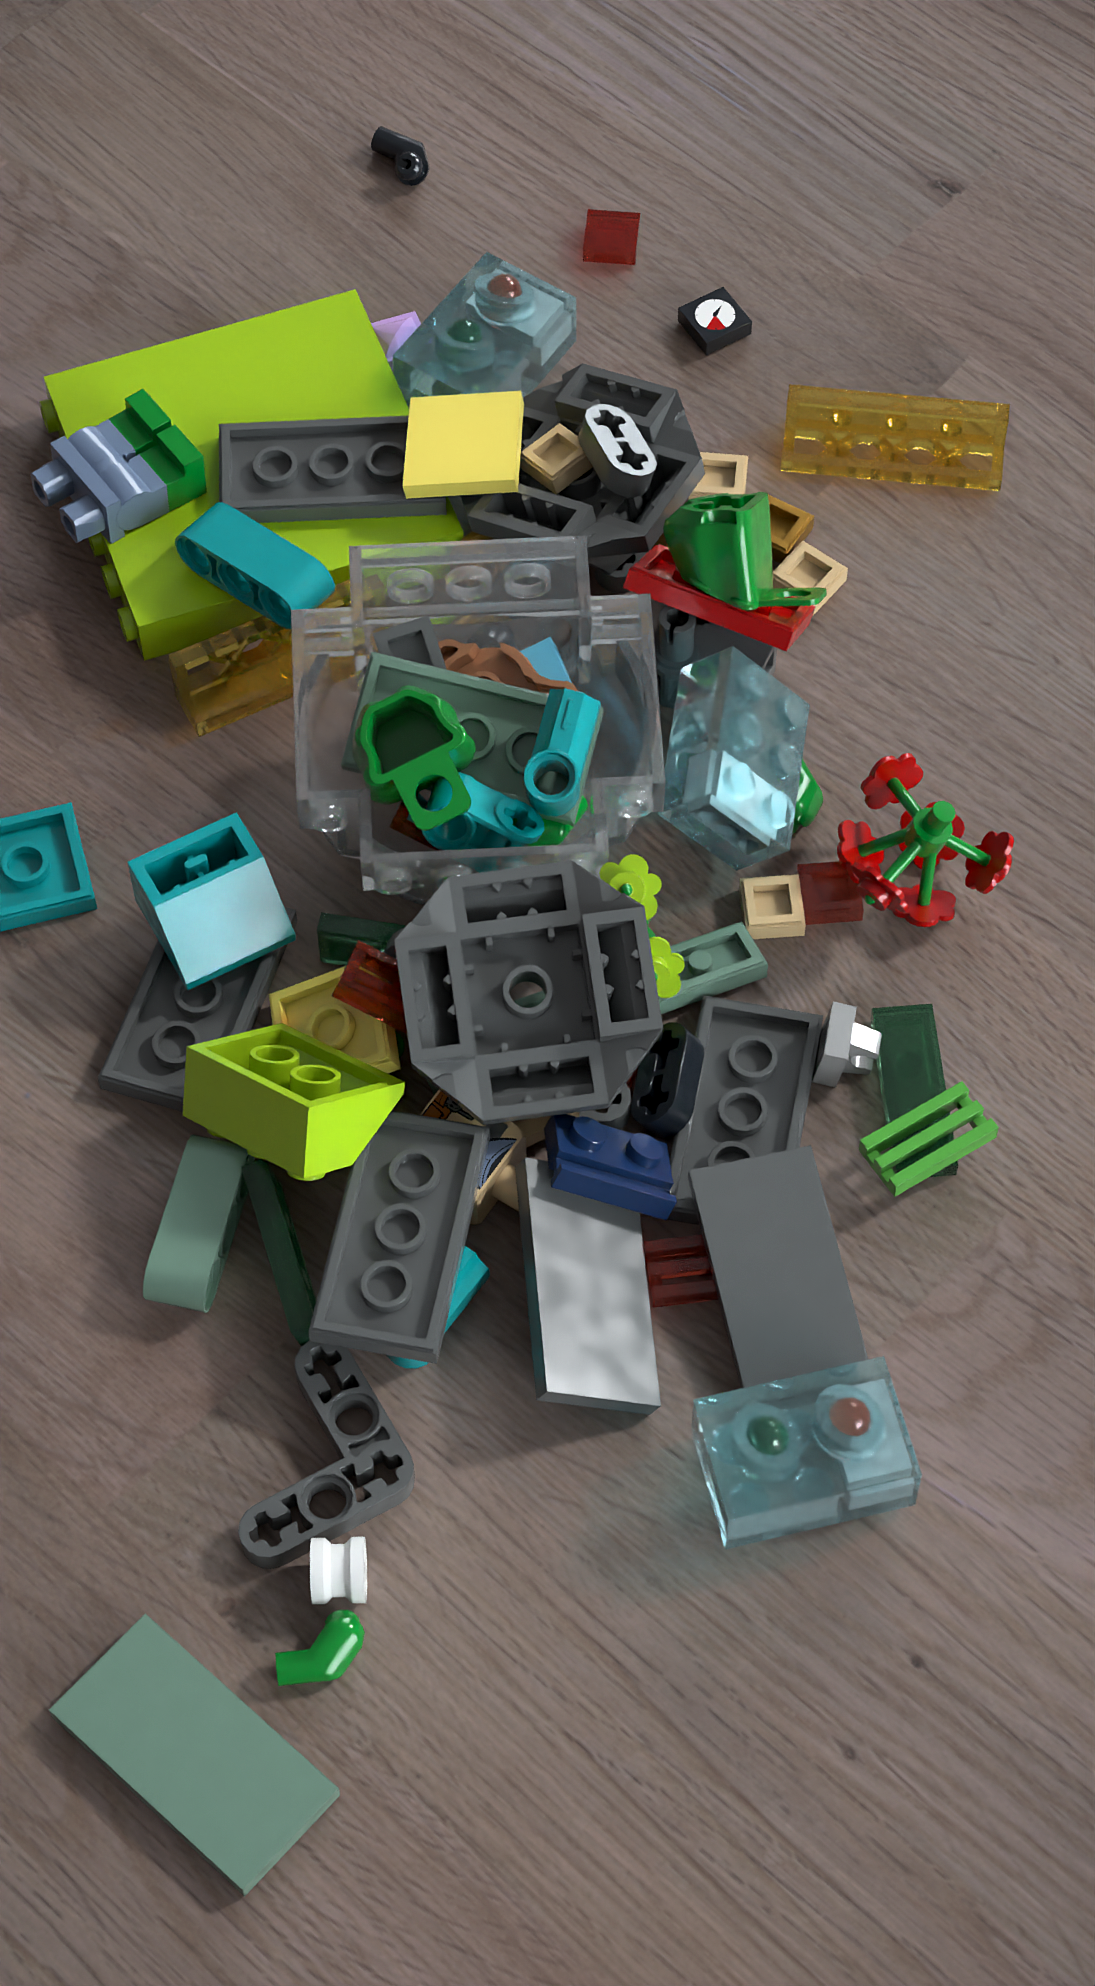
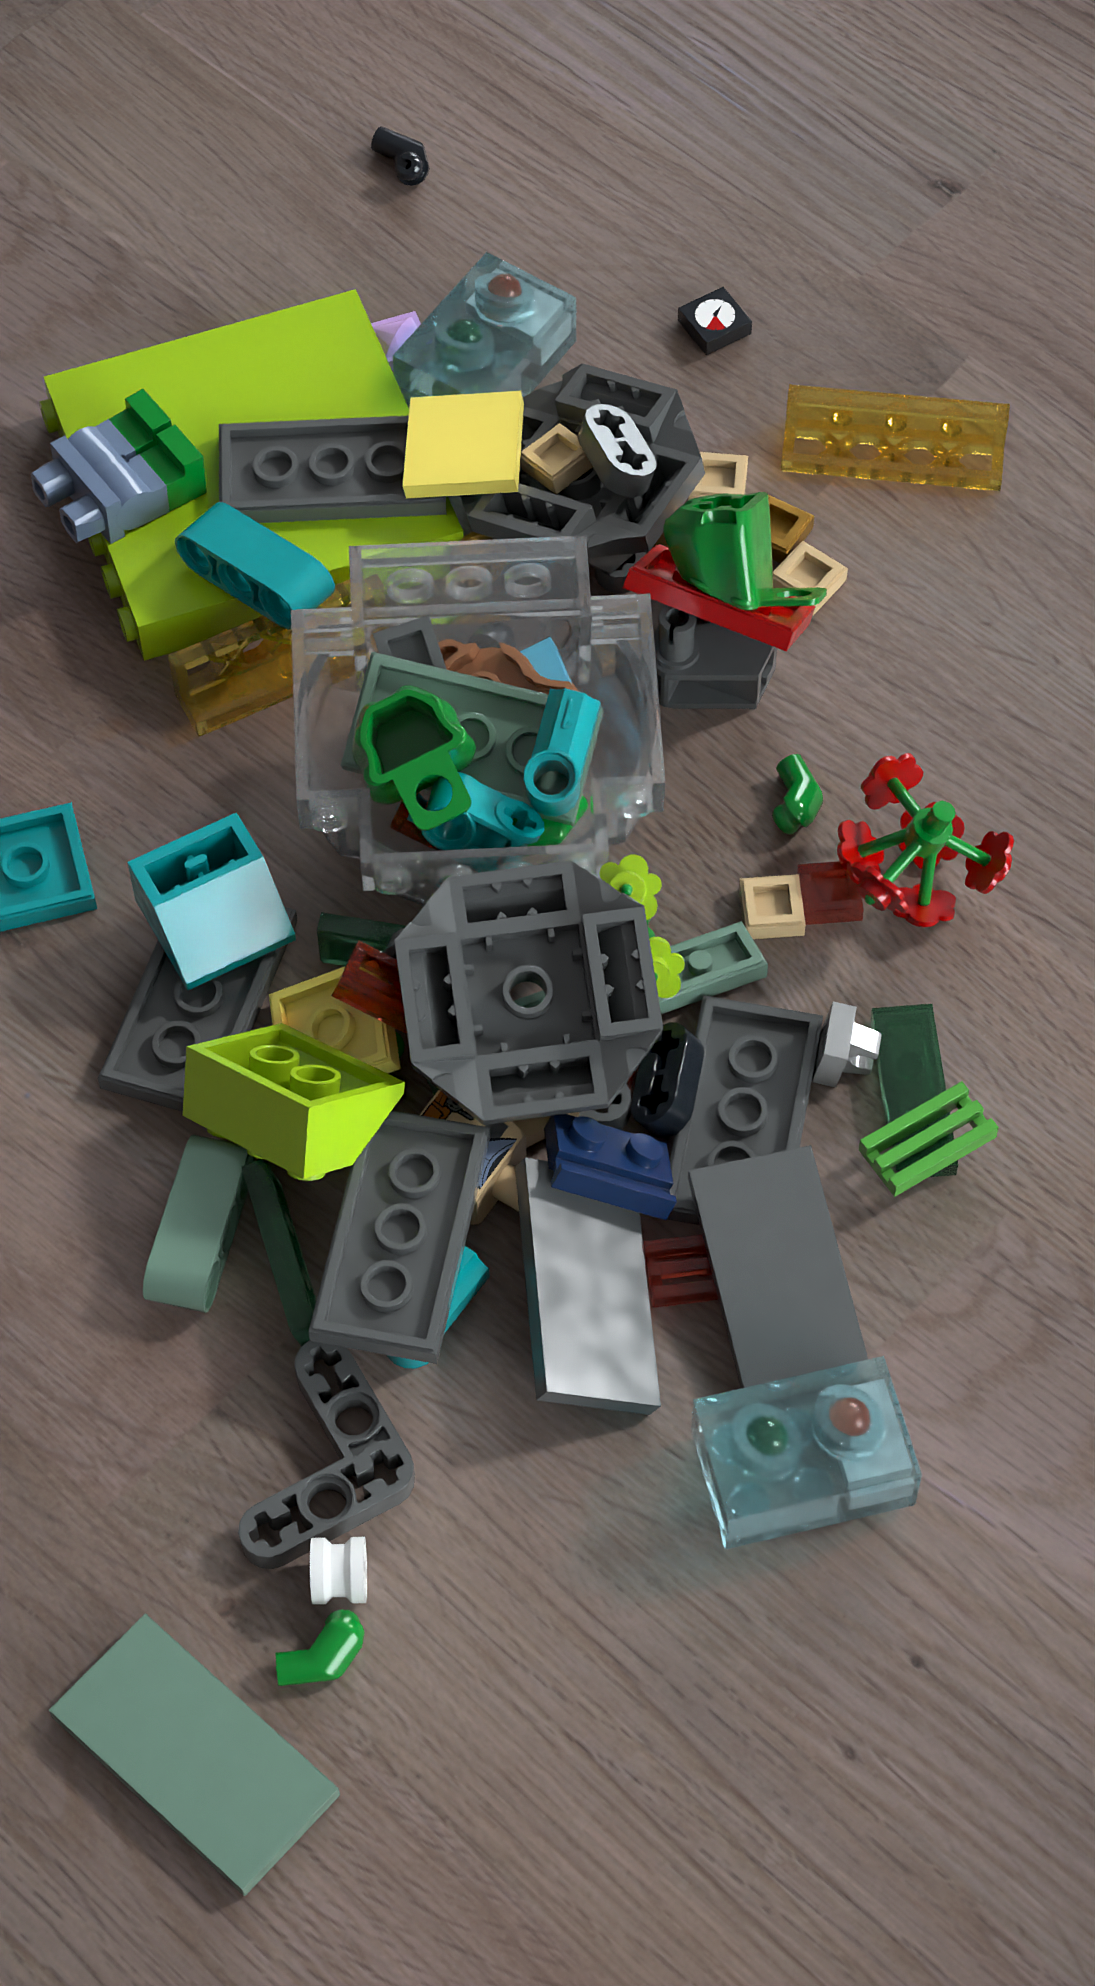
(611, 237): clear red tile -> none
(734, 759): clear light blue piece -> none

